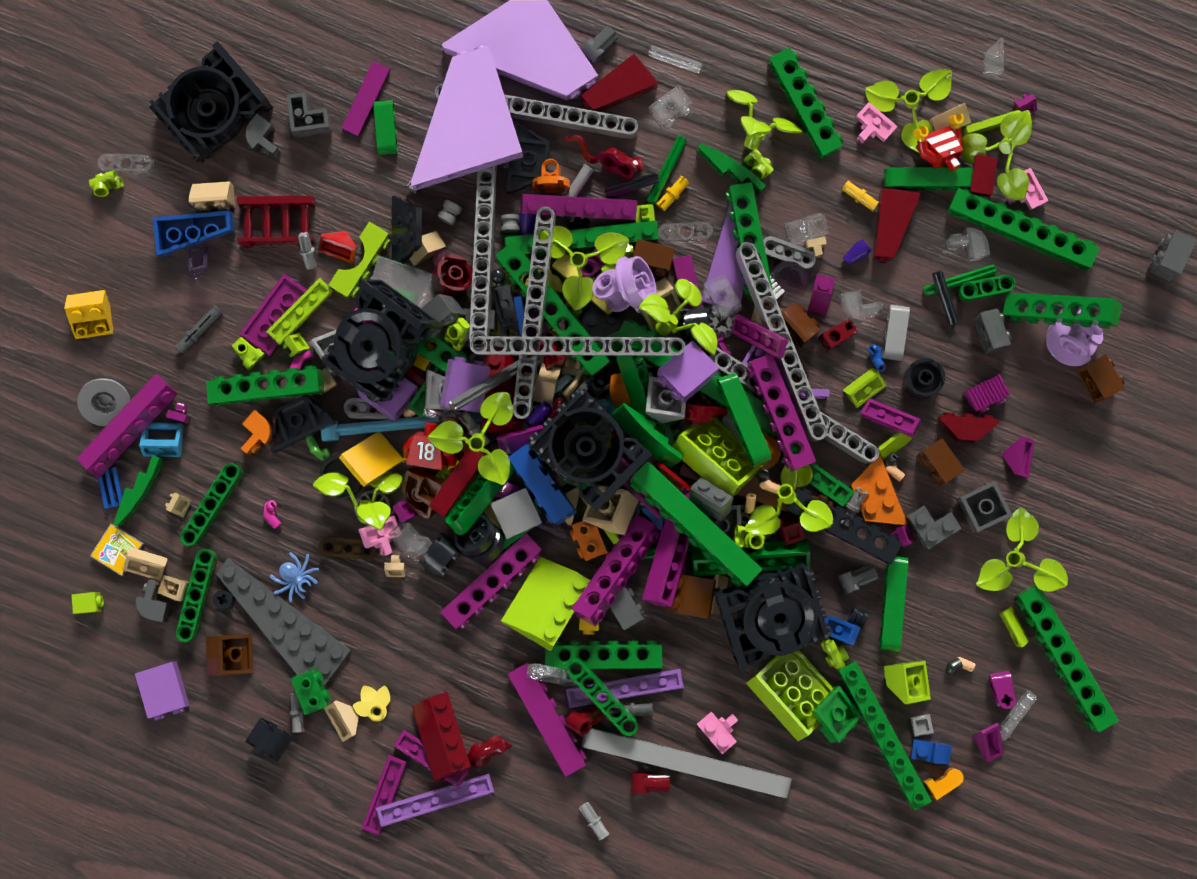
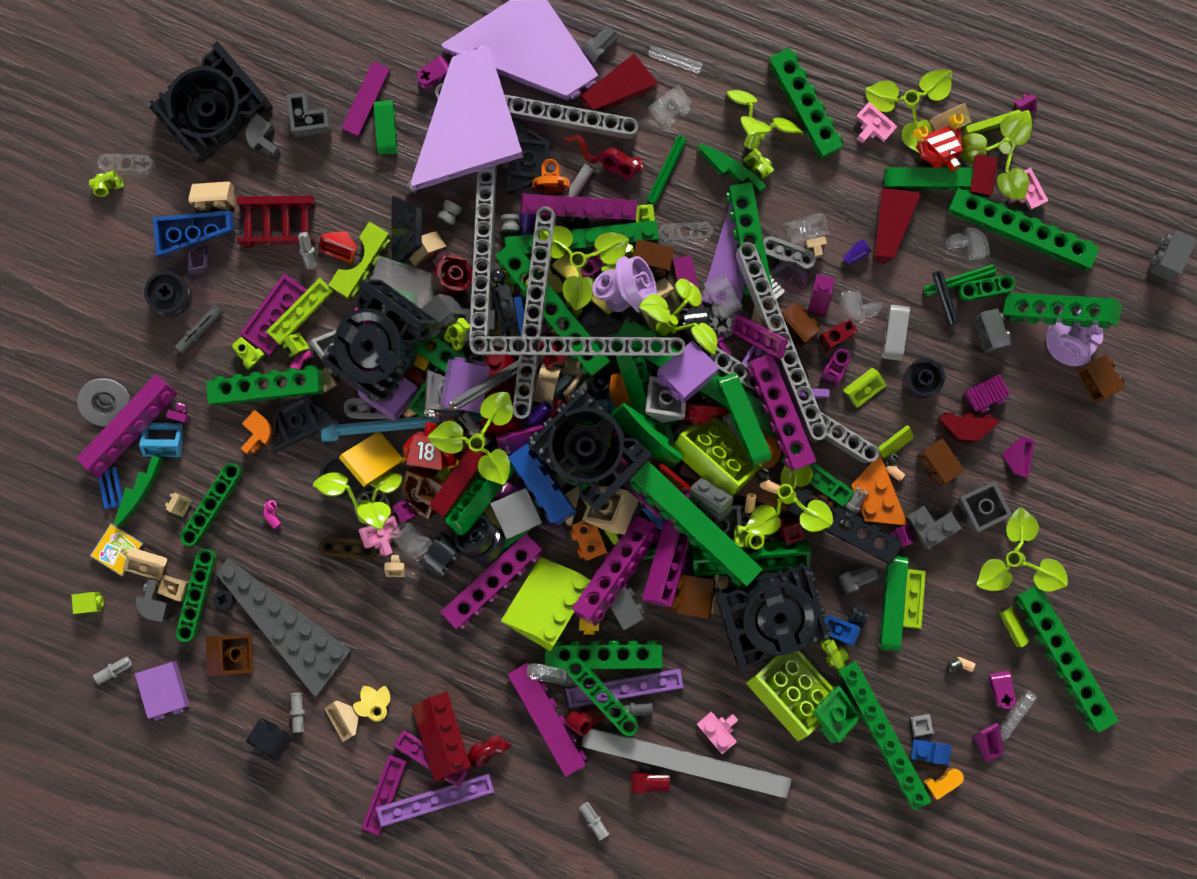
(89, 314): yellow slope -> none
(112, 670): none -> light grey axle
(168, 305): none -> black wheel
(294, 576): medium blue animal -> none
(311, 690): green brick -> none
(315, 450): bright green arm -> none
(435, 71): none -> magenta piece
(632, 185): black axle -> none
(673, 193): yellow pin -> none
(834, 370): none -> magenta piece
(860, 196): yellow pin -> none
(876, 357): blue arm -> none
(890, 417): magenta tile -> none
(908, 681): lime slope -> none
(914, 599): none -> lime tile
(994, 58): clear tile -> none

